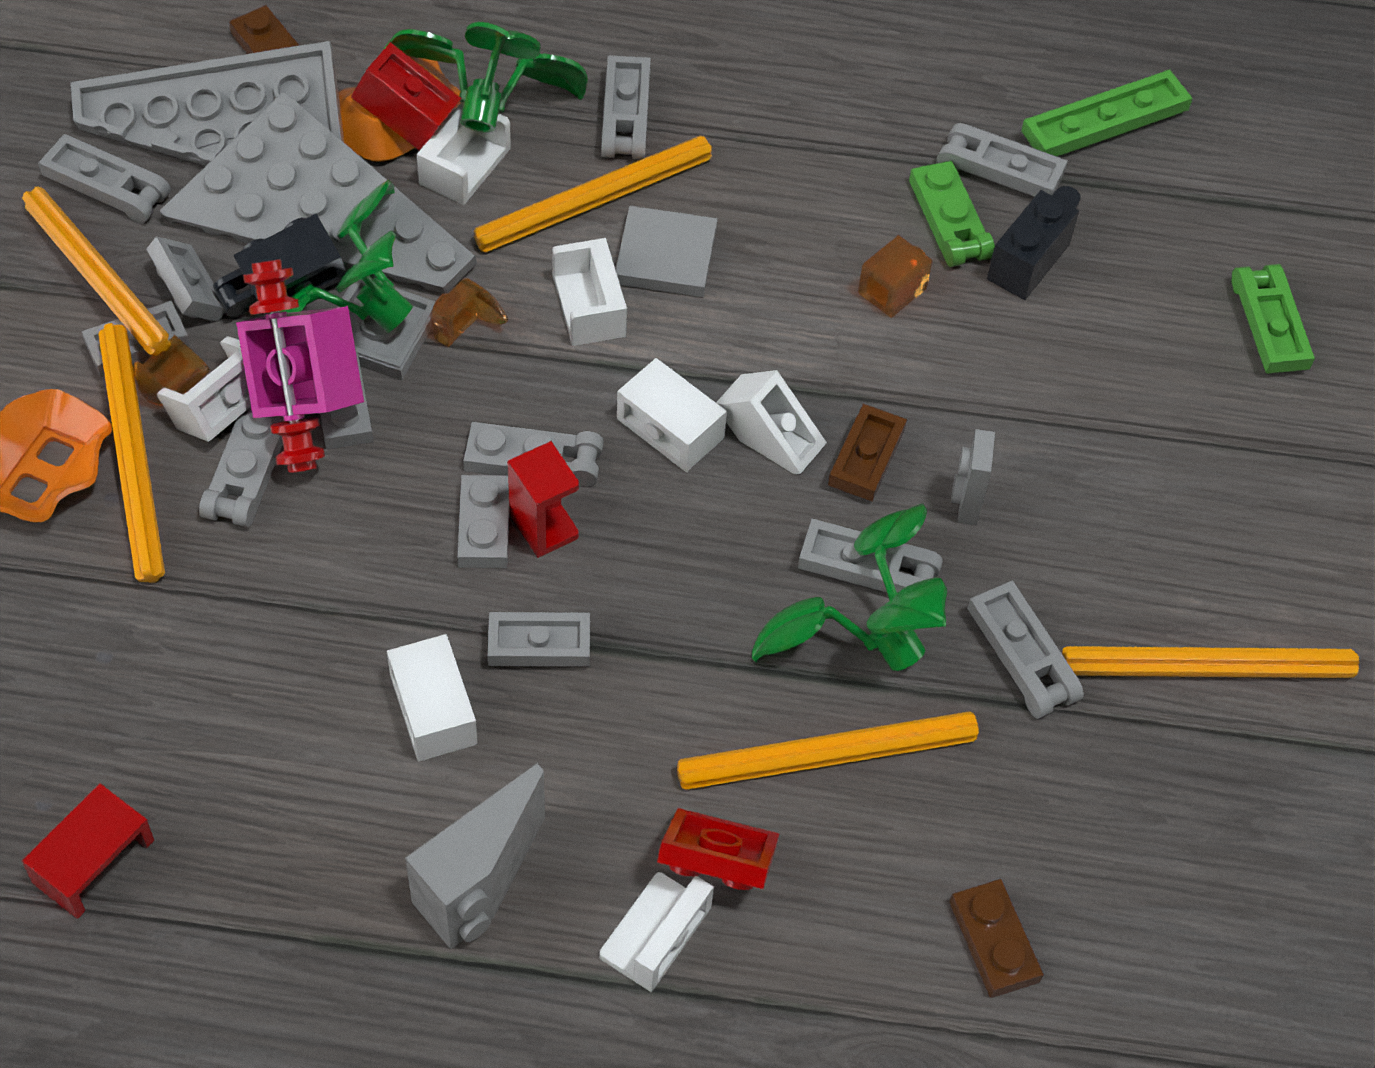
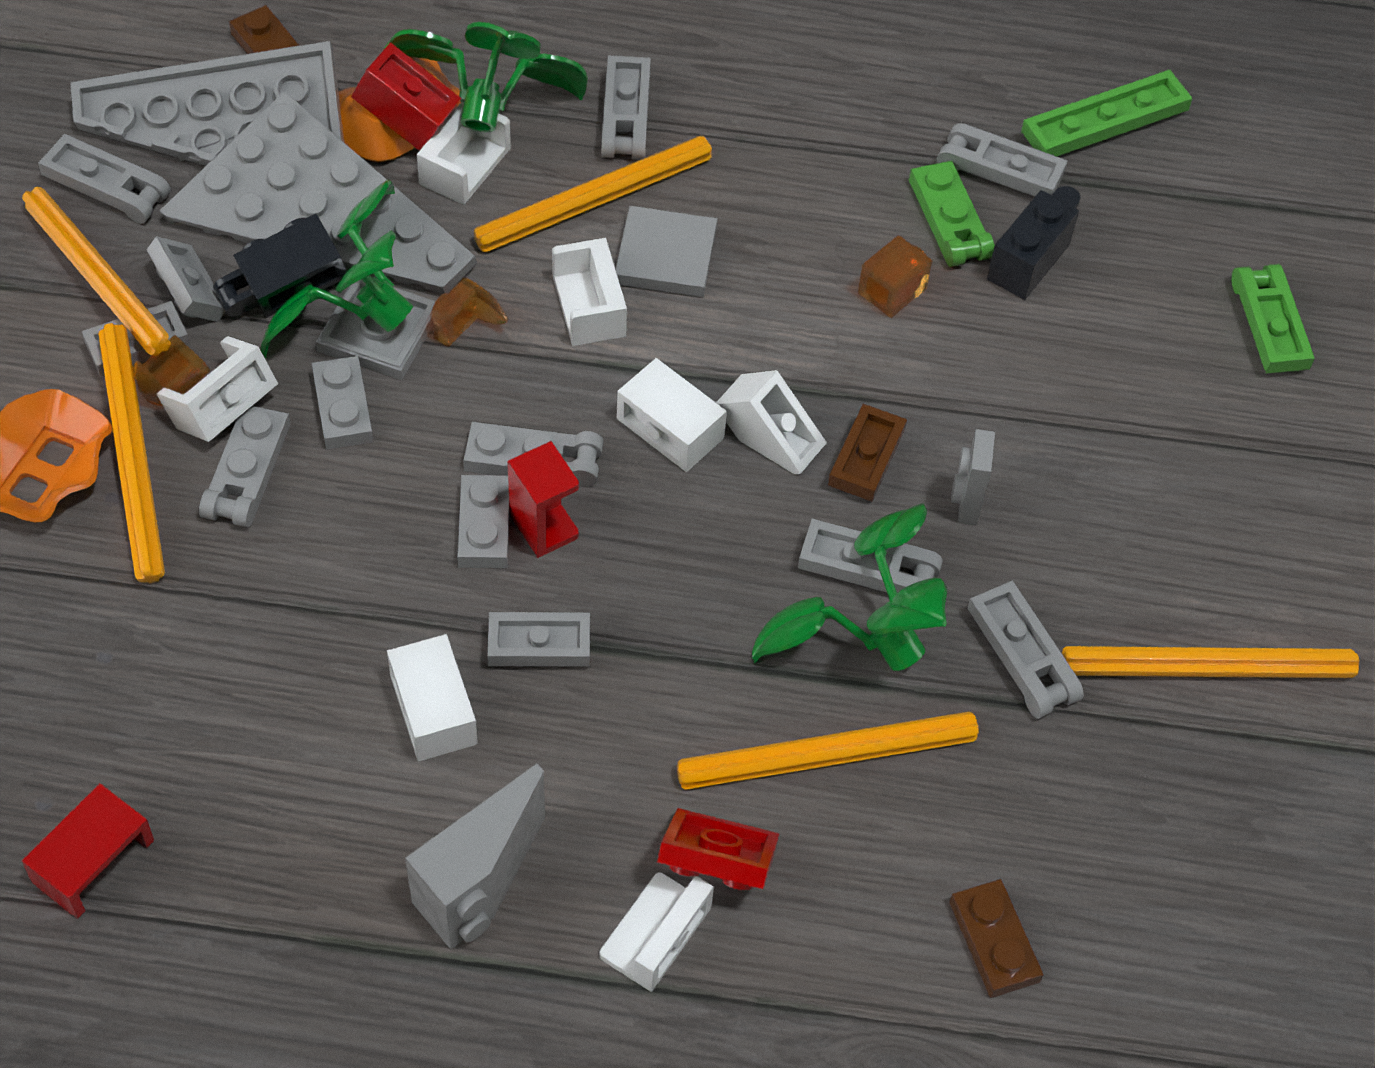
(296, 363): dark pink brick -> none

